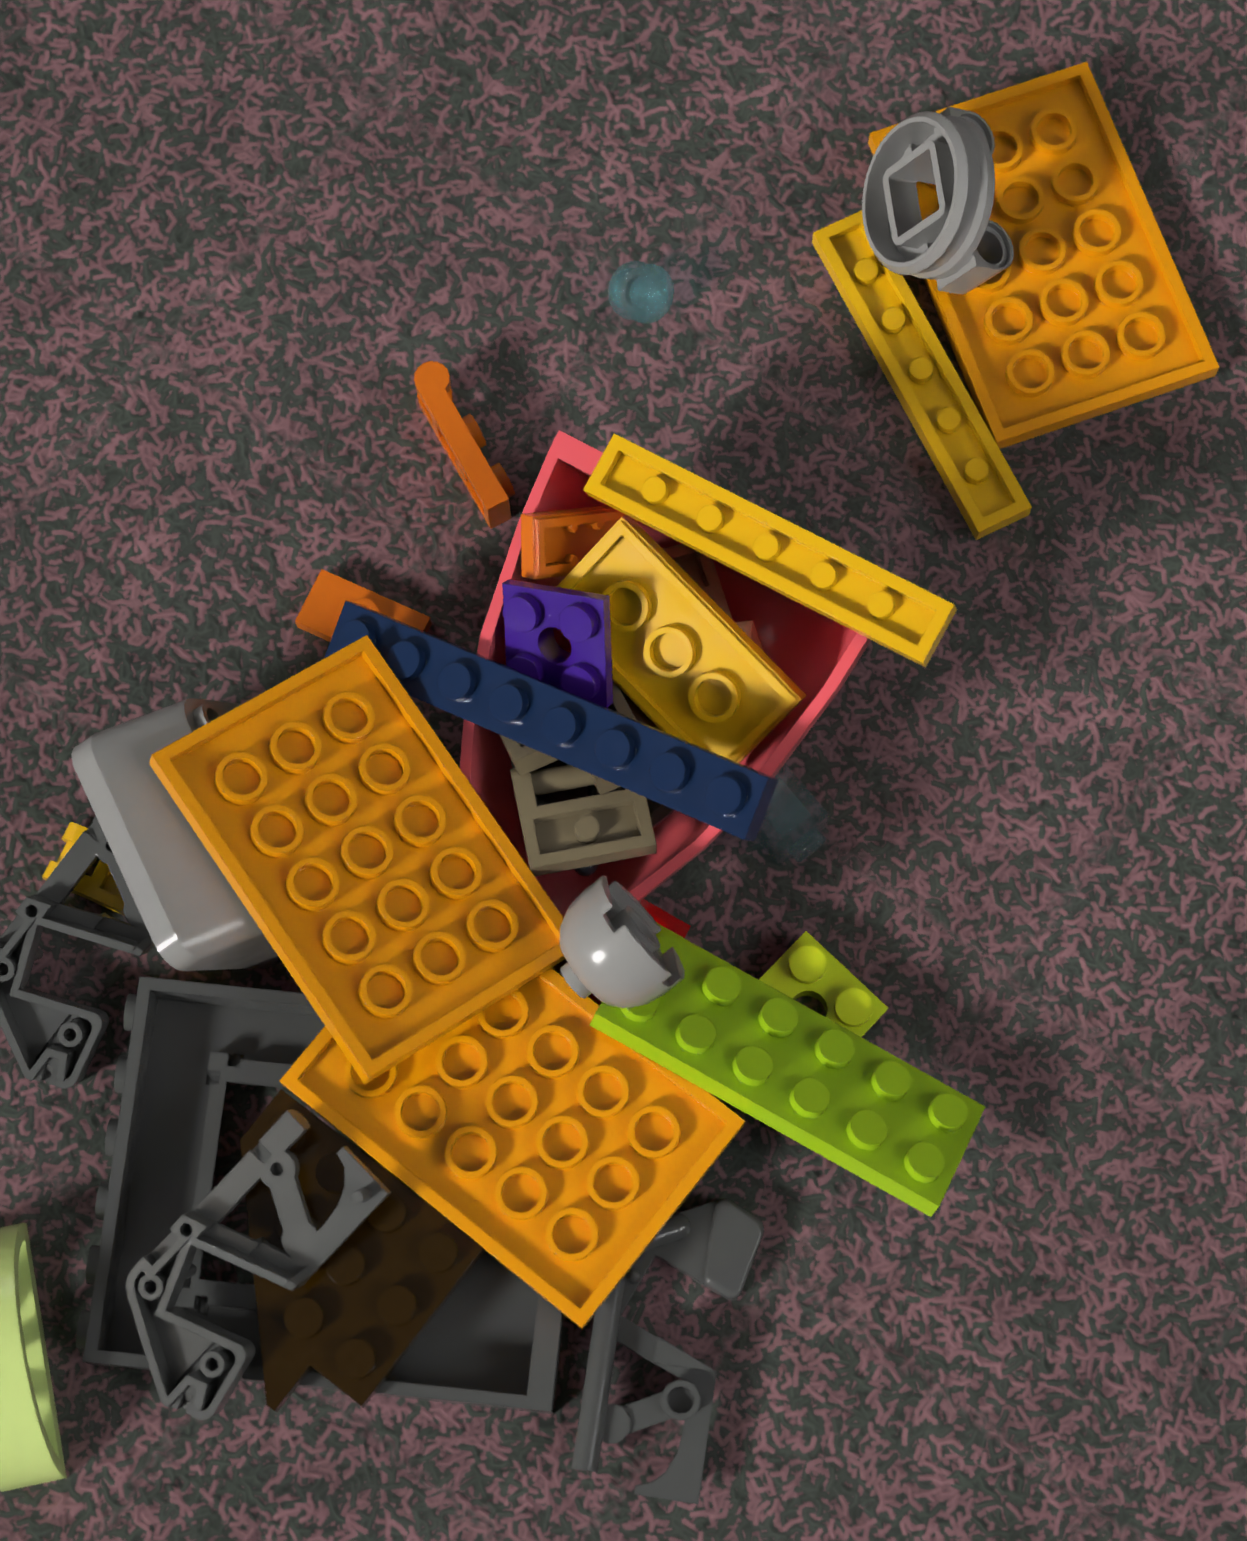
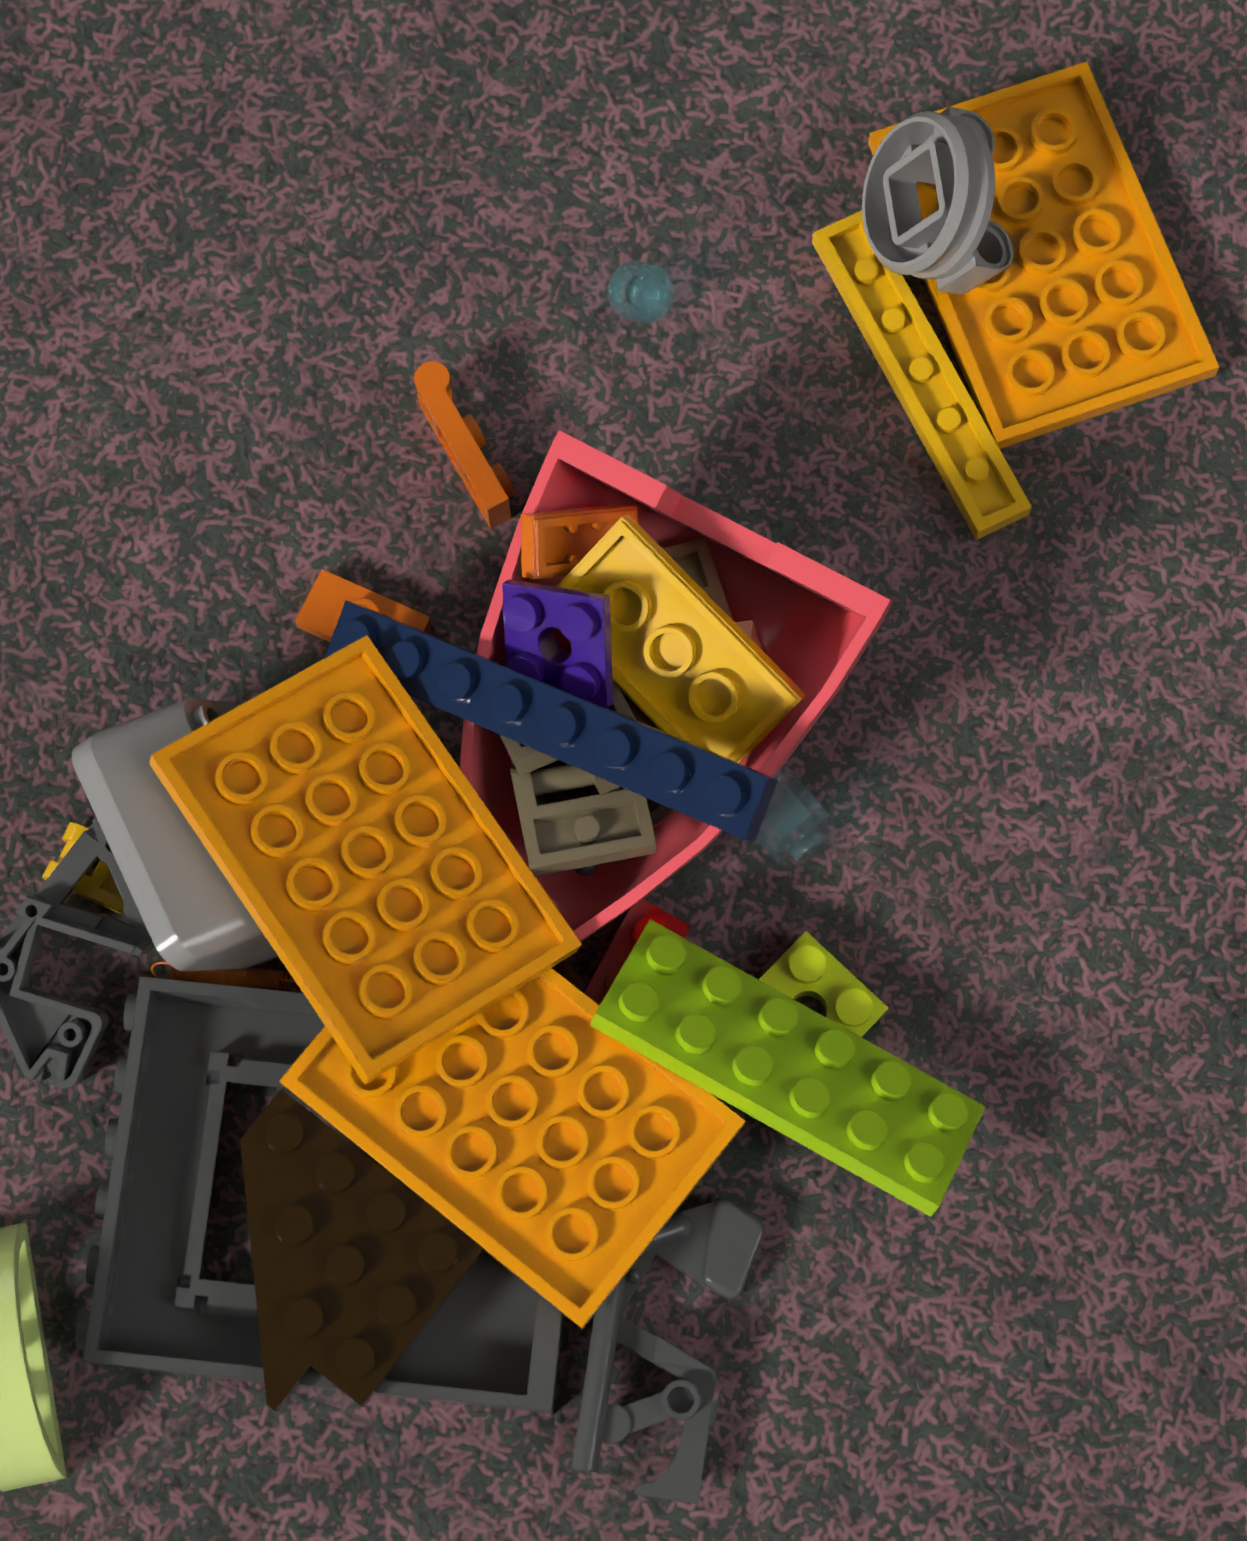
(192, 1358): dark grey piece -> none
(249, 977): none -> orange piece
(615, 948): light grey cylinder -> none
(771, 550): yellow plate -> none

